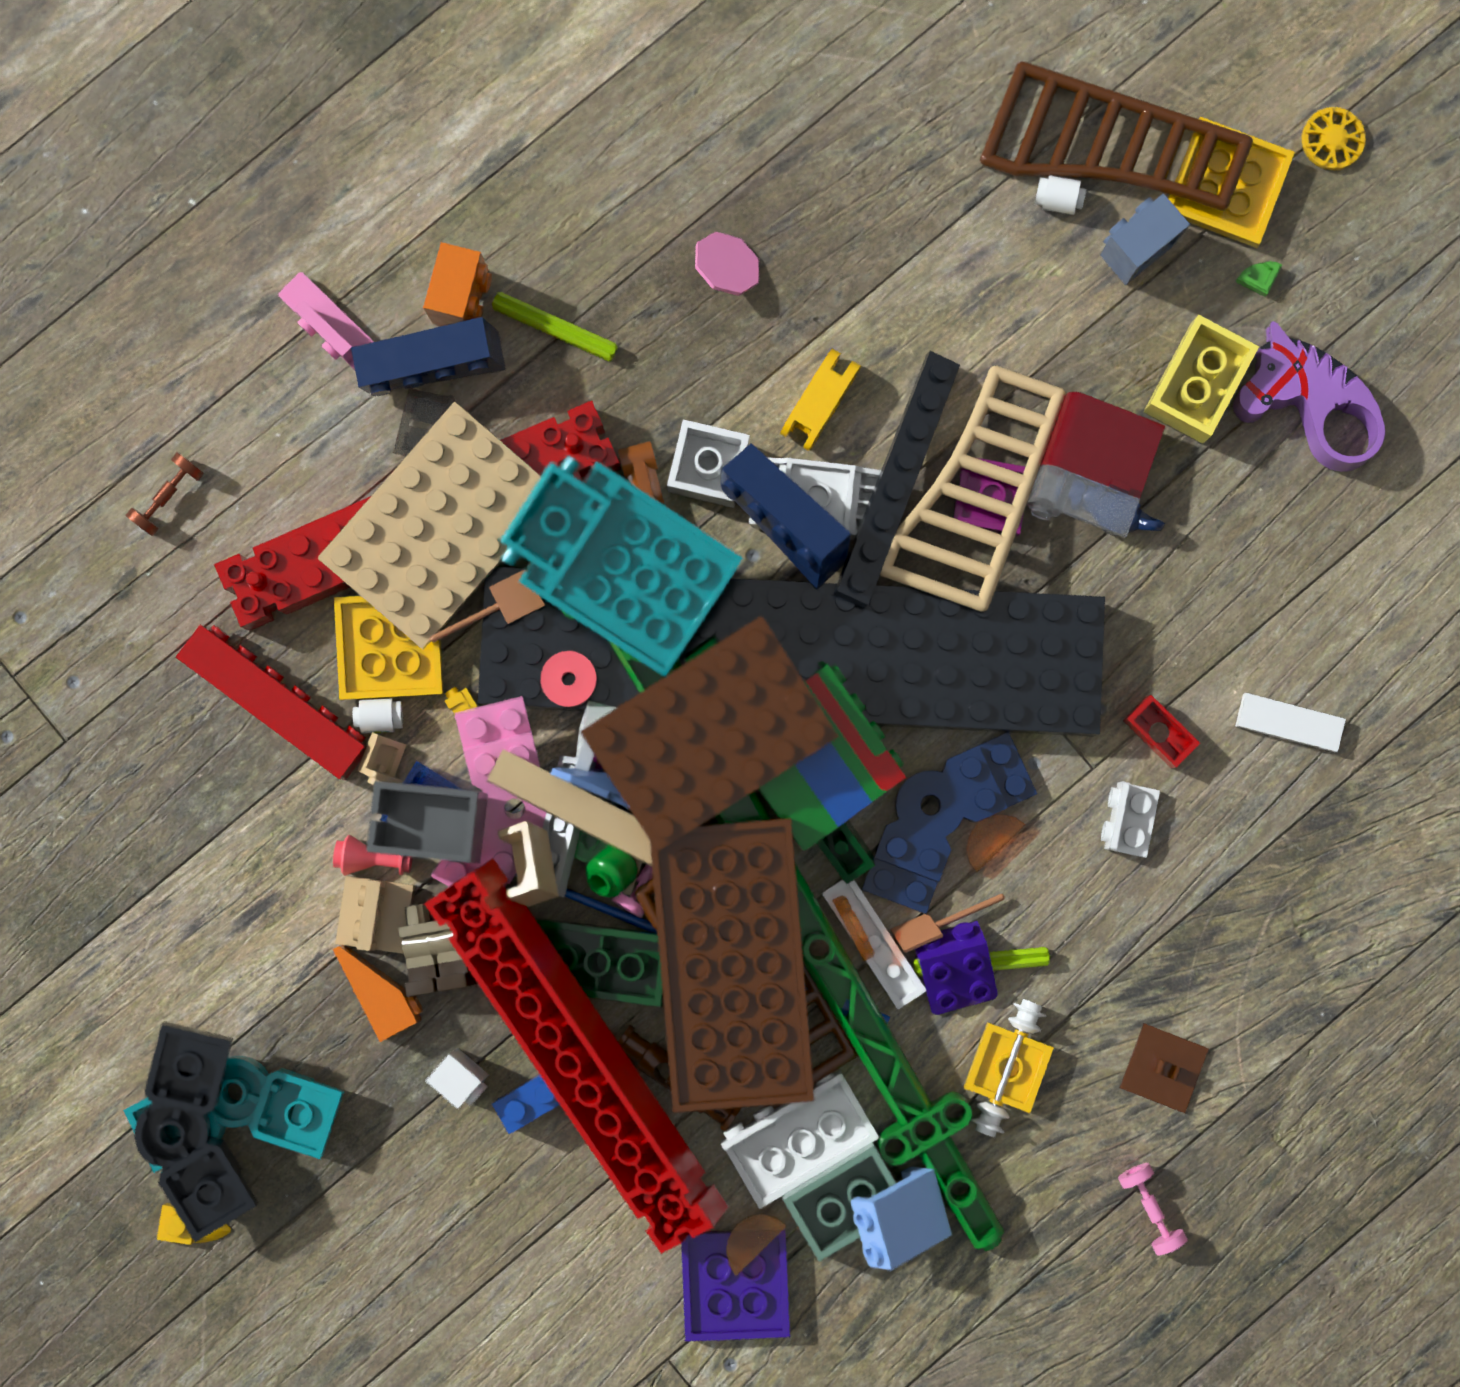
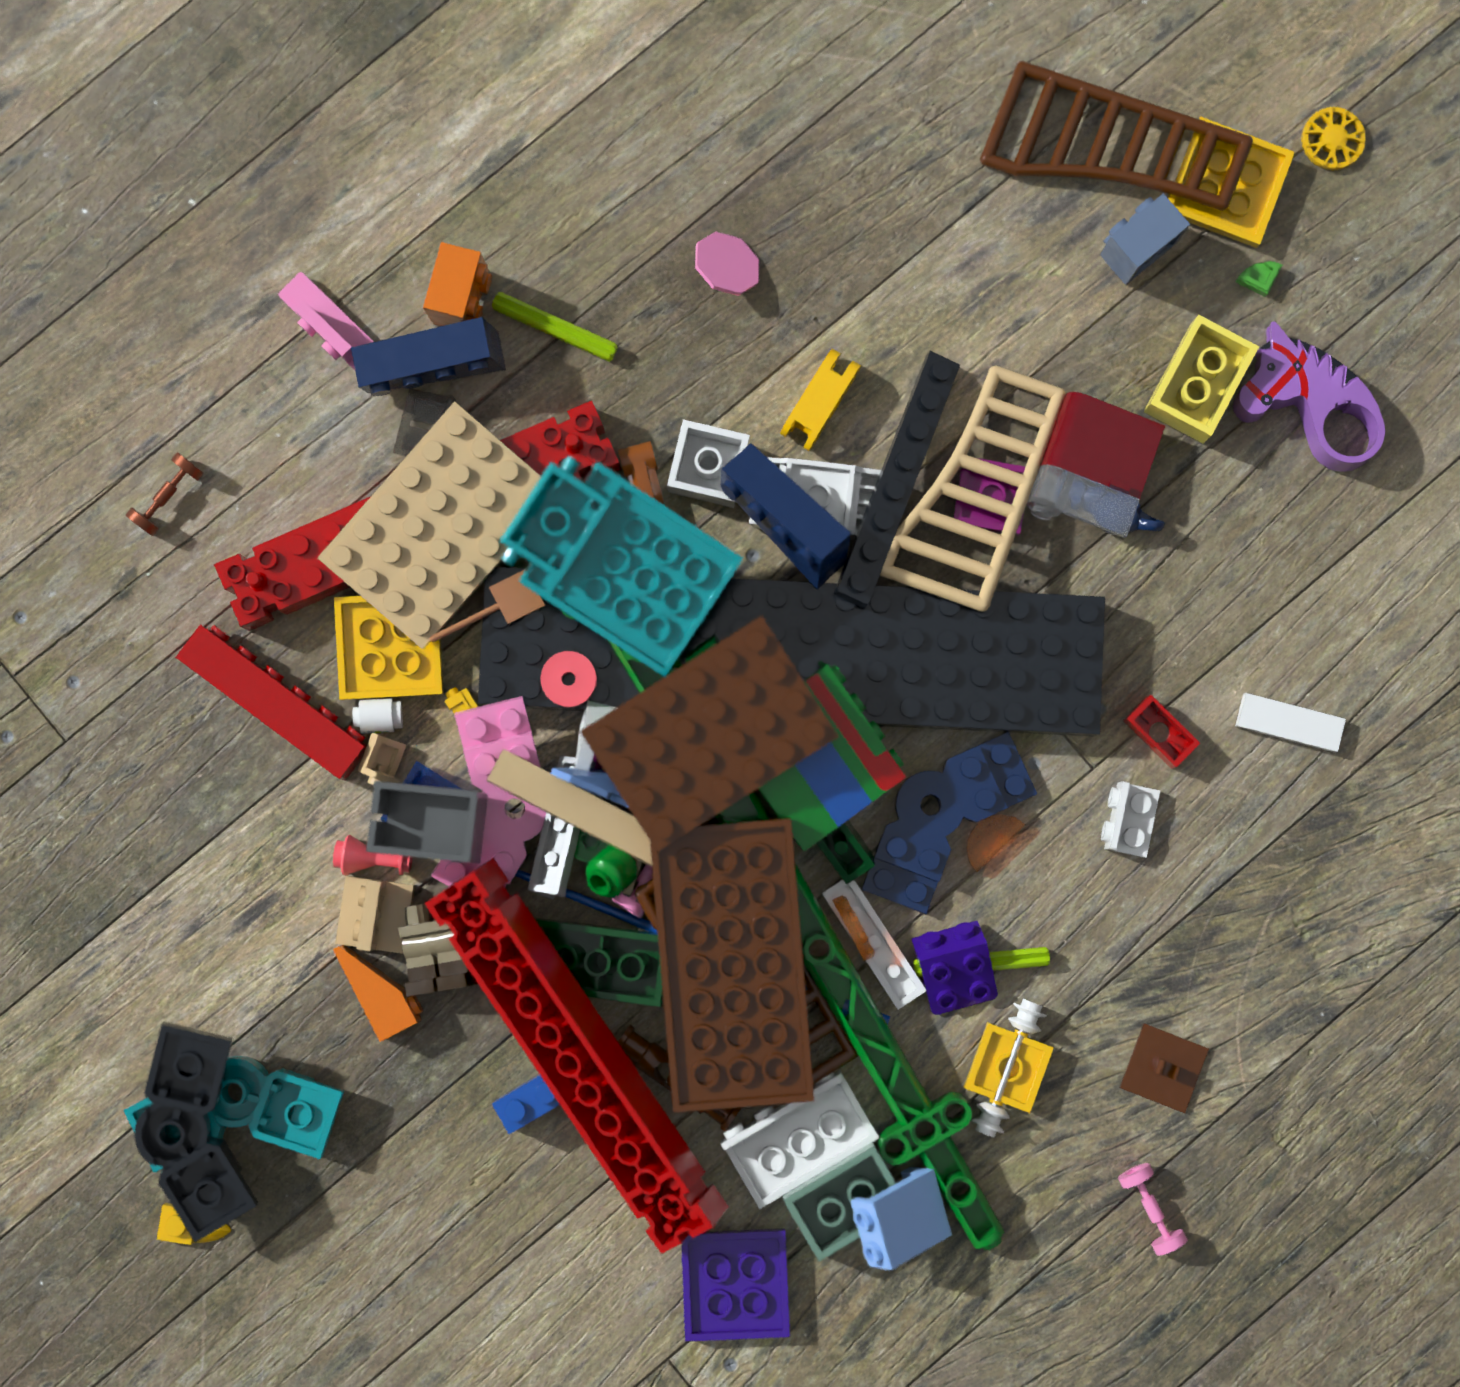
(459, 1079): white brick -> none
(532, 863): tan panel -> none
(750, 1238): clear orange tile -> none
(924, 930): nougat piece -> none
(1060, 194): white brick -> none

